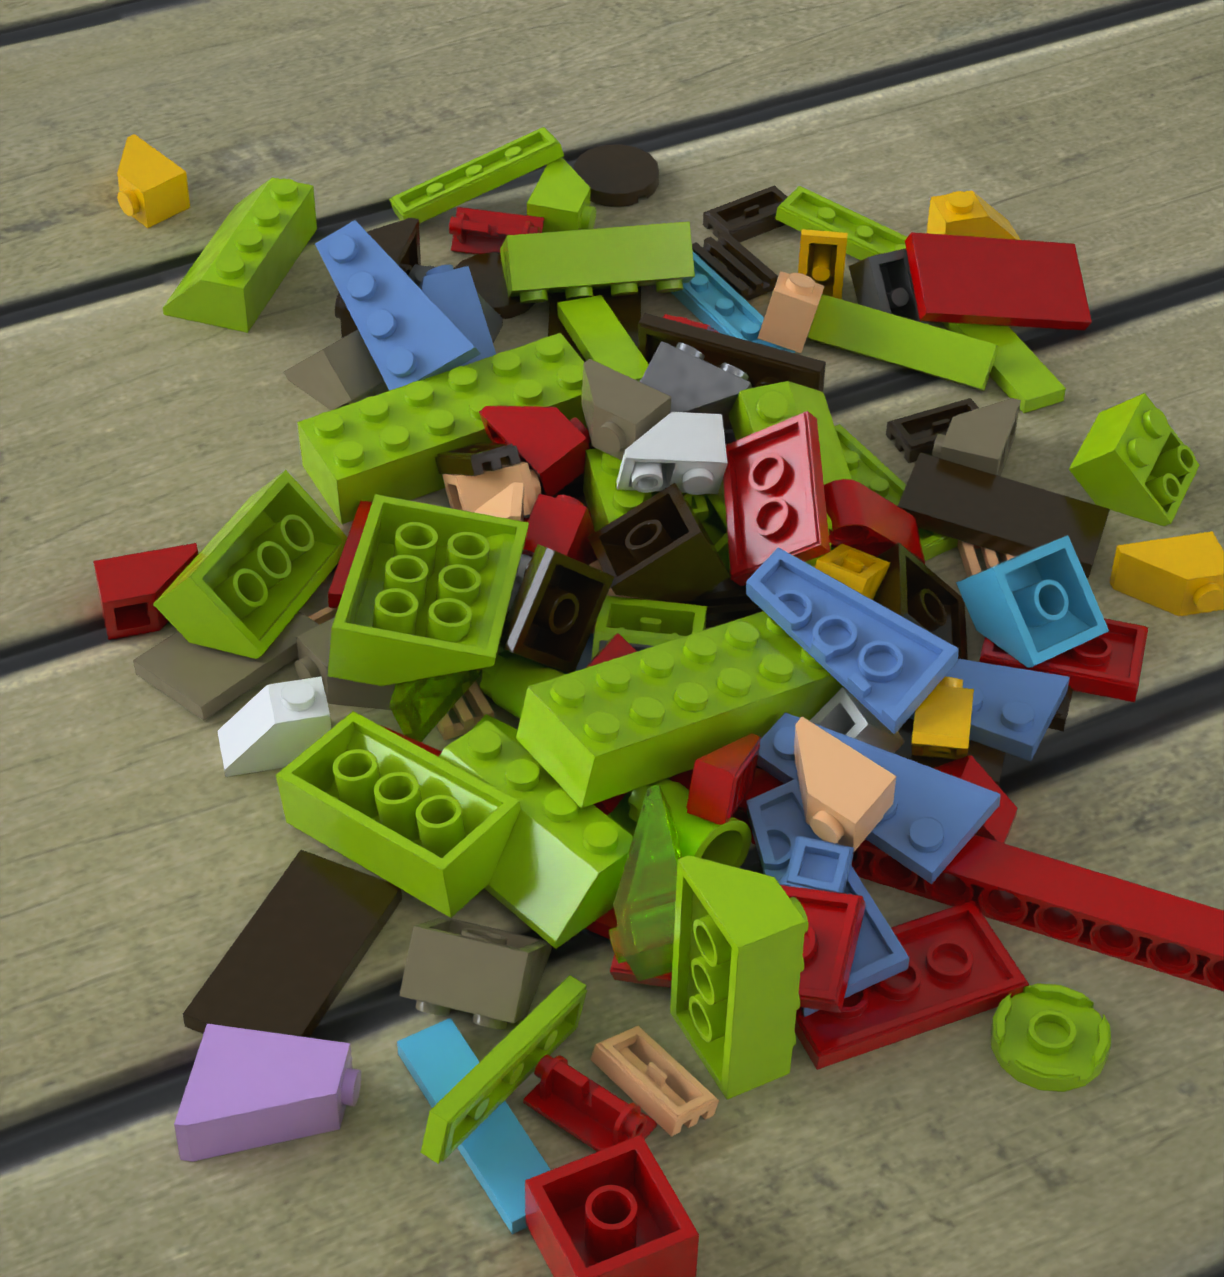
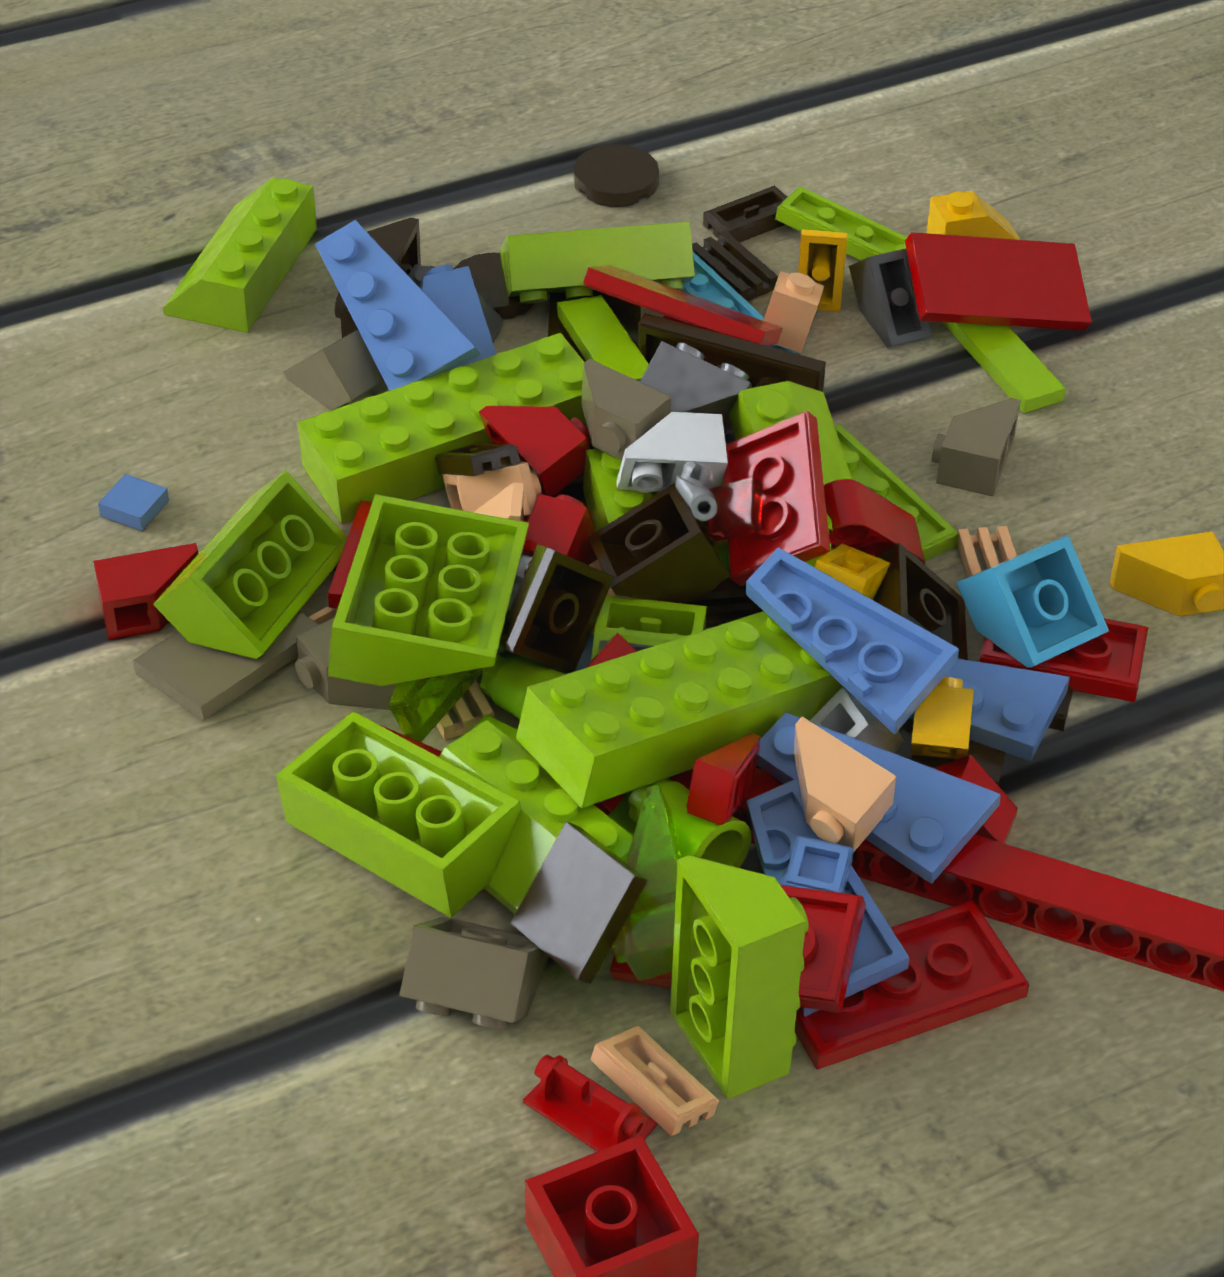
(133, 502): none -> medium blue tile
(150, 184): yellow slope -> none
(262, 1091): lavender slope -> none
(275, 727): white slope -> none
(296, 950): dark brown tile -> none
(477, 176): lime tile -> none
(485, 231): red hinge -> none
(499, 1147): medium azure tile -> none
(503, 1070): lime tile -> none
(562, 199): lime slope -> none
(579, 902): none -> tile
(680, 305): none -> red tile
(692, 489): none -> light grey arm
(737, 509): none -> clear red tile
(903, 342): lime tile -> none
(924, 428): dark brown tile -> none
(999, 510): dark brown tile -> none
(1050, 1038): lime tile -> none
(1135, 462): lime slope -> none

